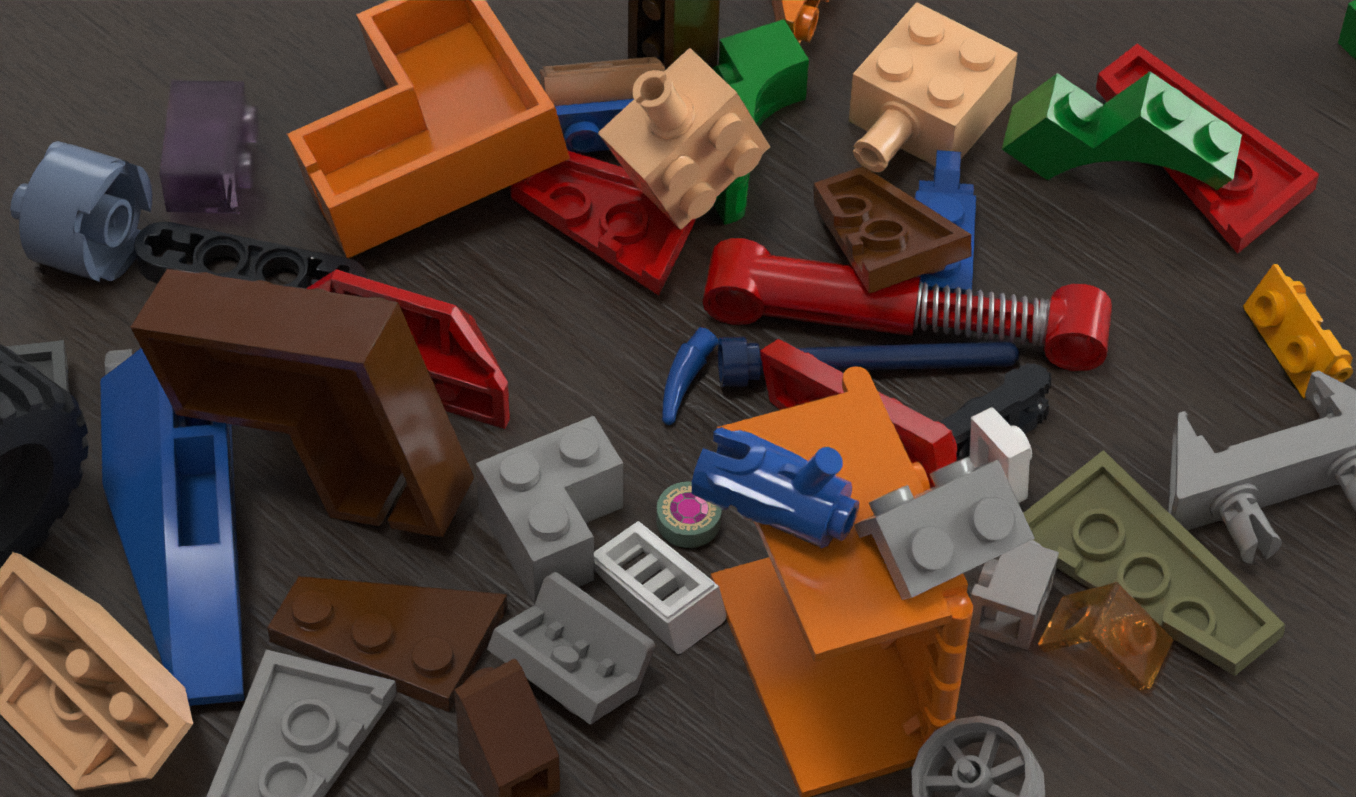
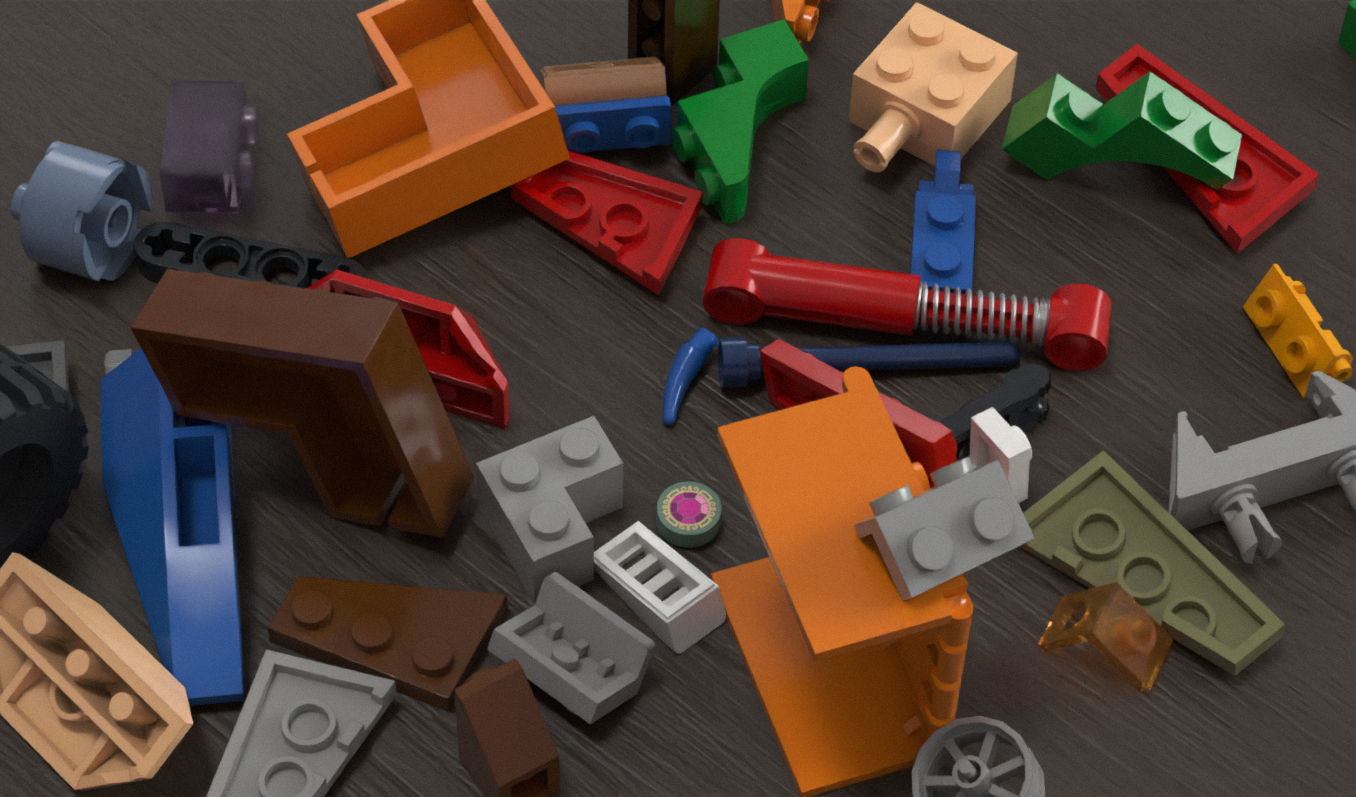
(684, 138): light nougat brick -> none
(777, 486): blue piece -> none
(886, 230): reddish brown wing -> none
(1013, 594): light grey brick -> none

